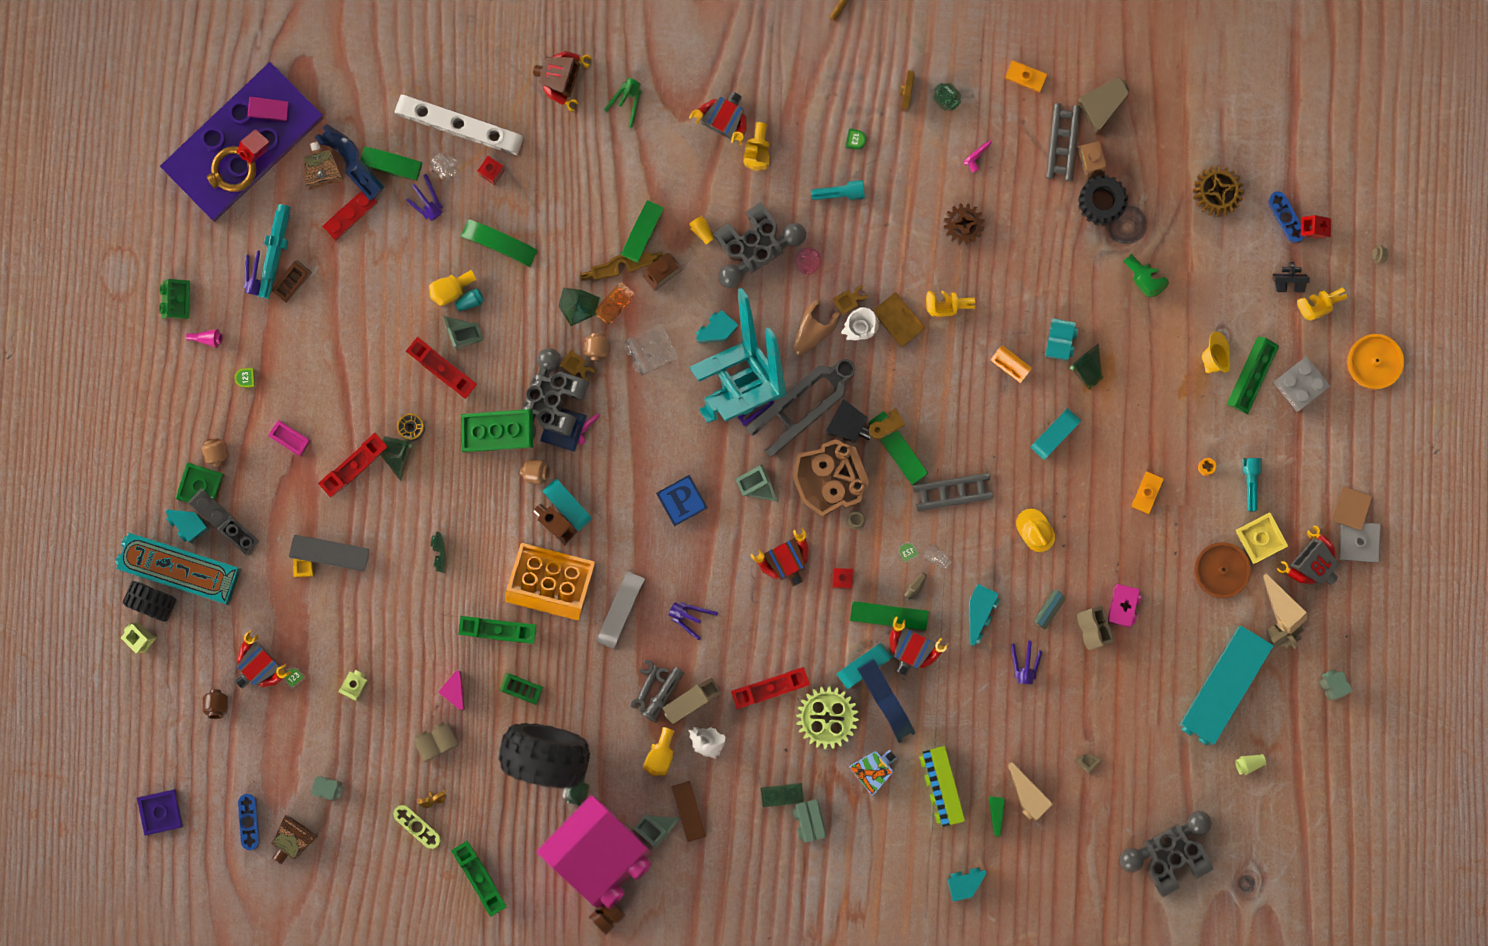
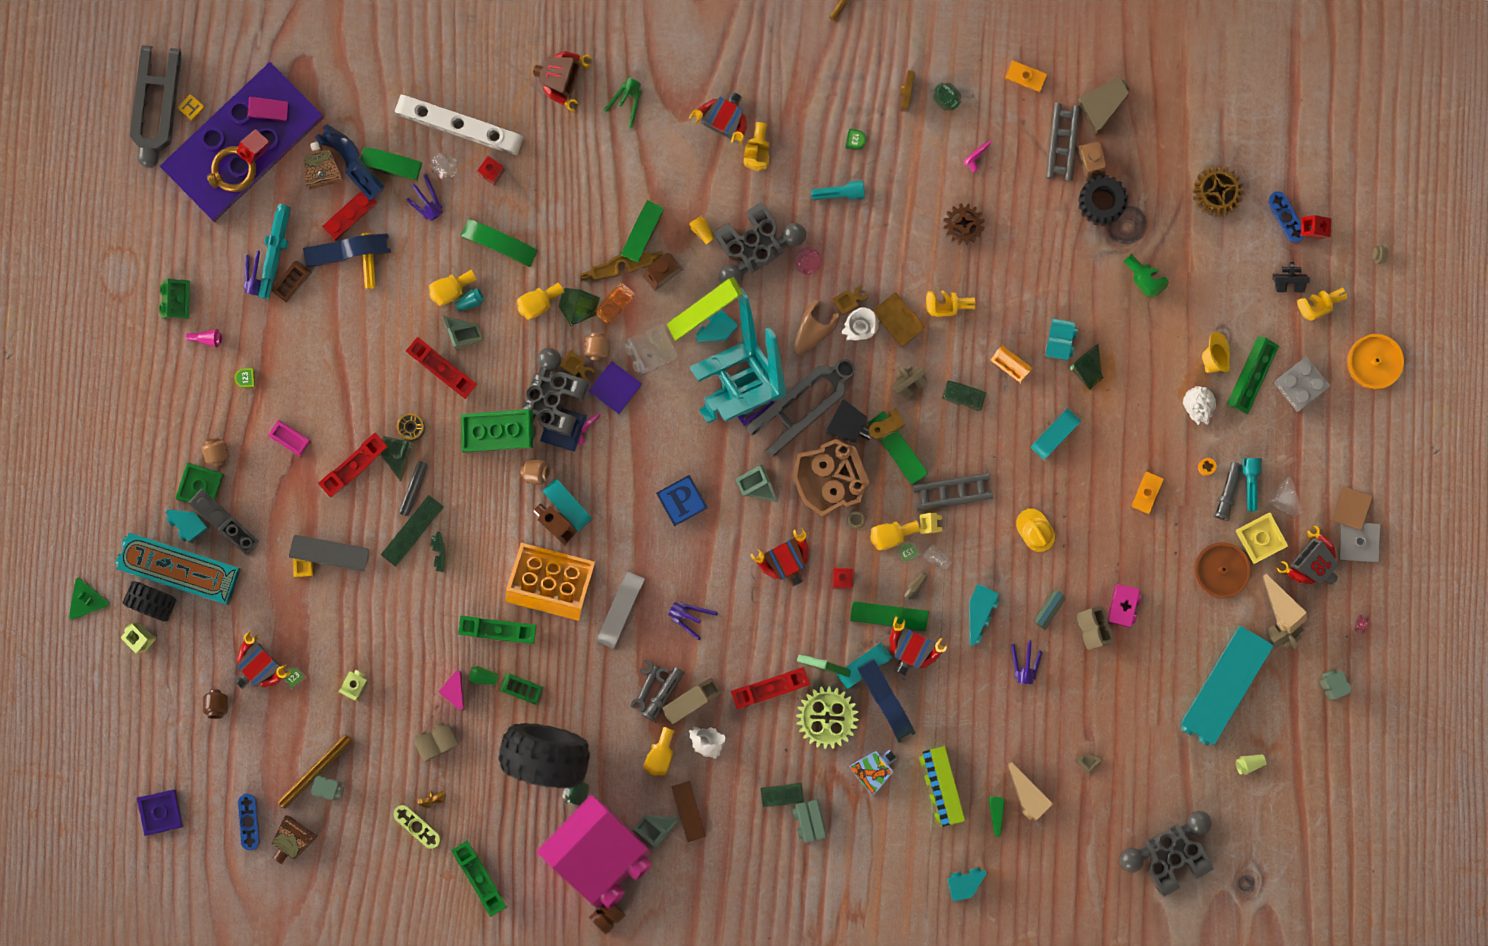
(85, 600): none -> green piece
(149, 147): none -> dark grey piece
(191, 107): none -> yellow tile
(314, 771): none -> pearl gold axle
(345, 249): none -> dark blue piece
(369, 273): none -> yellow axle
(412, 530): none -> clear green plate
(413, 488): none -> dark grey axle
(482, 676): none -> green cone
(537, 302): none -> yellow piece
(615, 387): none -> dark purple tile
(704, 308): none -> lime tile
(823, 665): none -> green tile
(891, 535): none -> yellow piece
(908, 377): none -> dark tan hips
(928, 523): none -> light yellow tile
(965, 395): none -> clear green slope
(1199, 404): none -> white hair
(1226, 499): none -> dark grey pin
(1286, 499): none -> clear slope
(1361, 624): none -> clear pink bush

